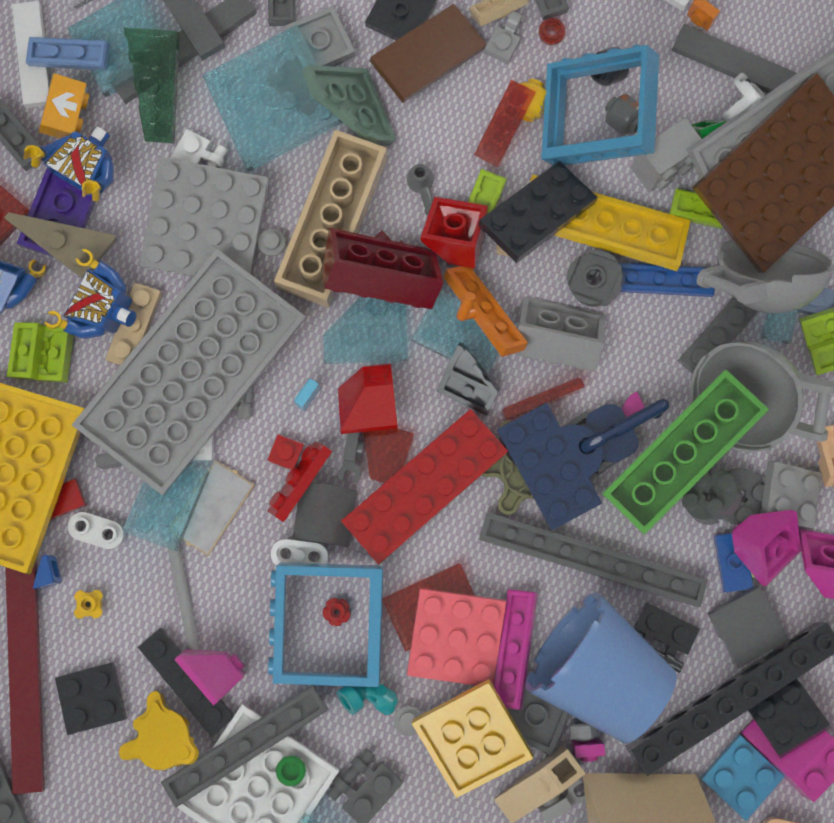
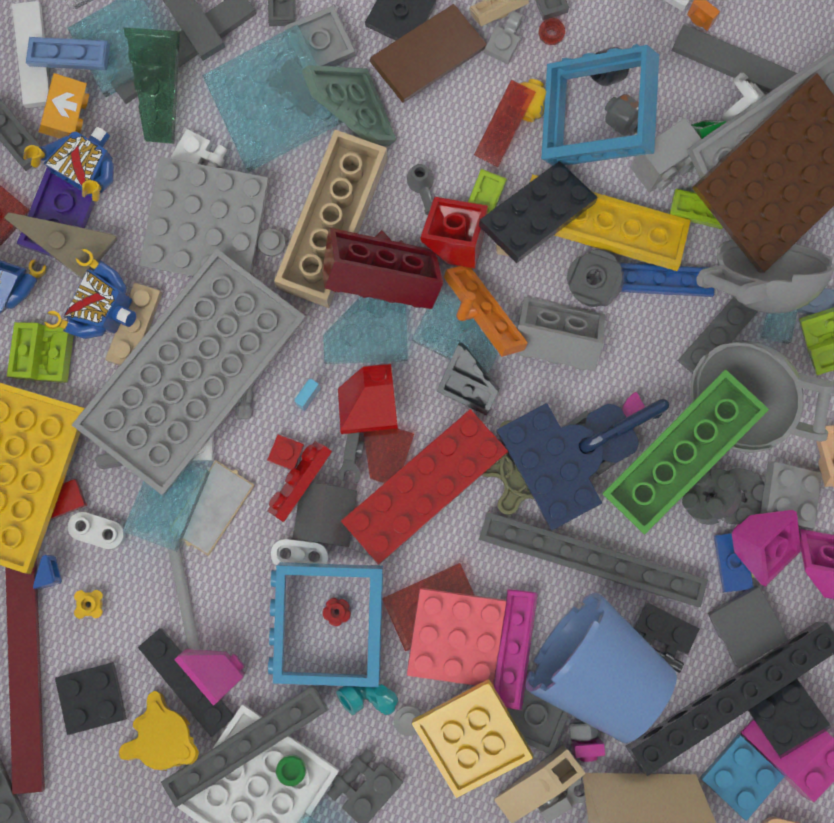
(550, 396): clear red tile -> none

